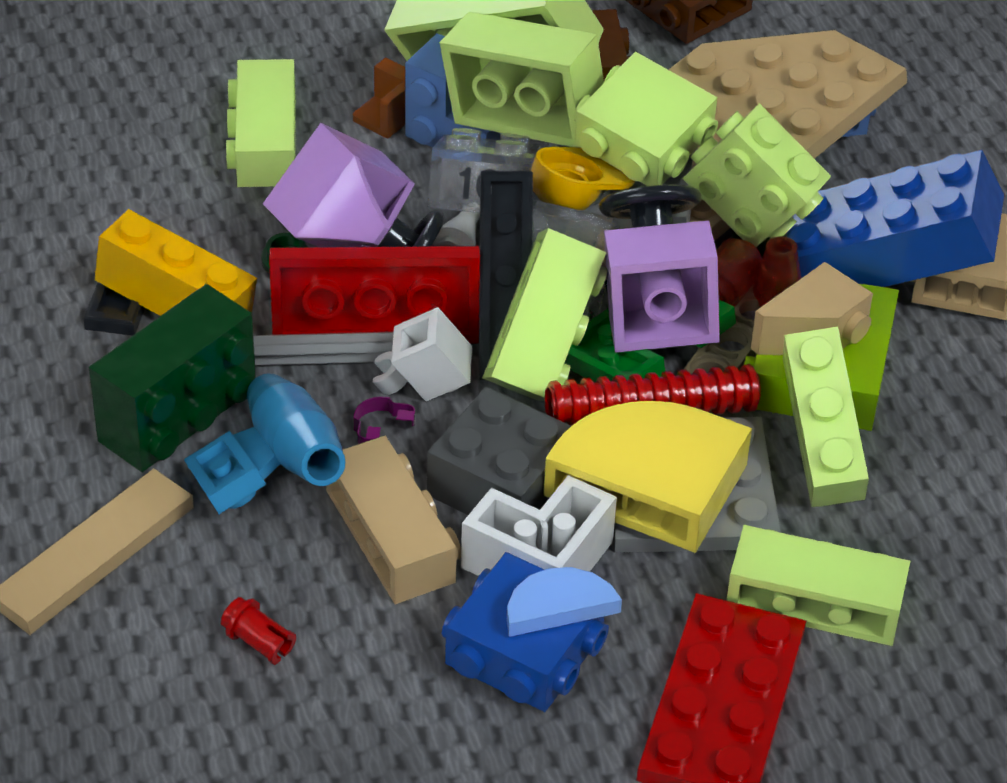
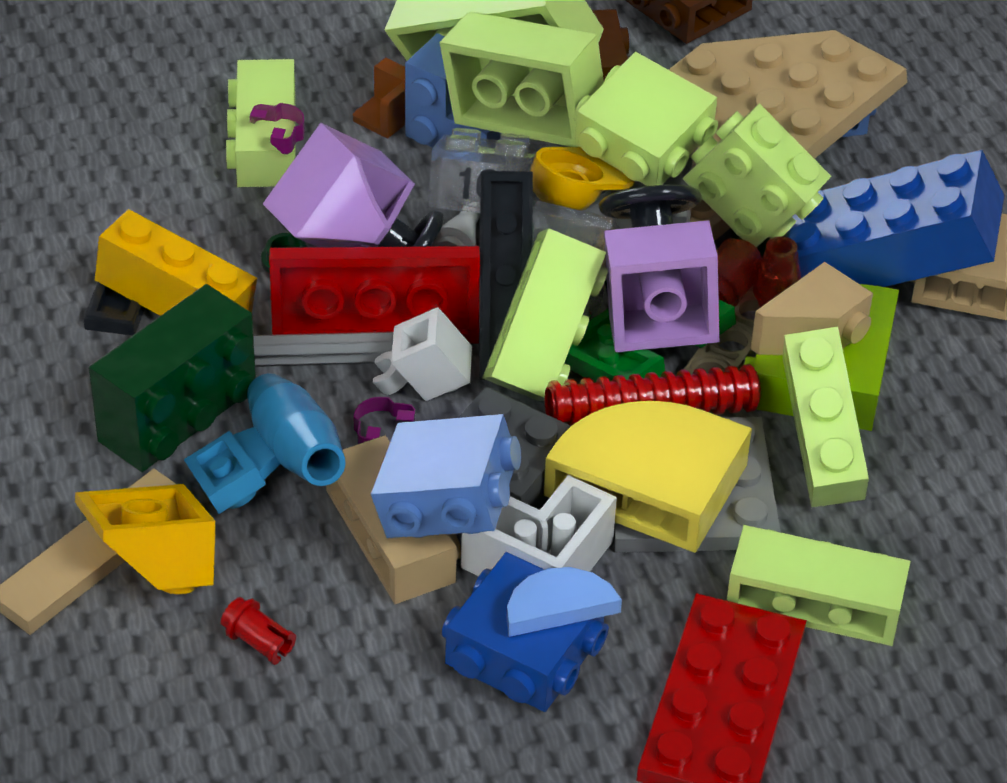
(156, 532): none -> yellow slope
(278, 112): none -> magenta piece
(446, 476): none -> medium blue brick

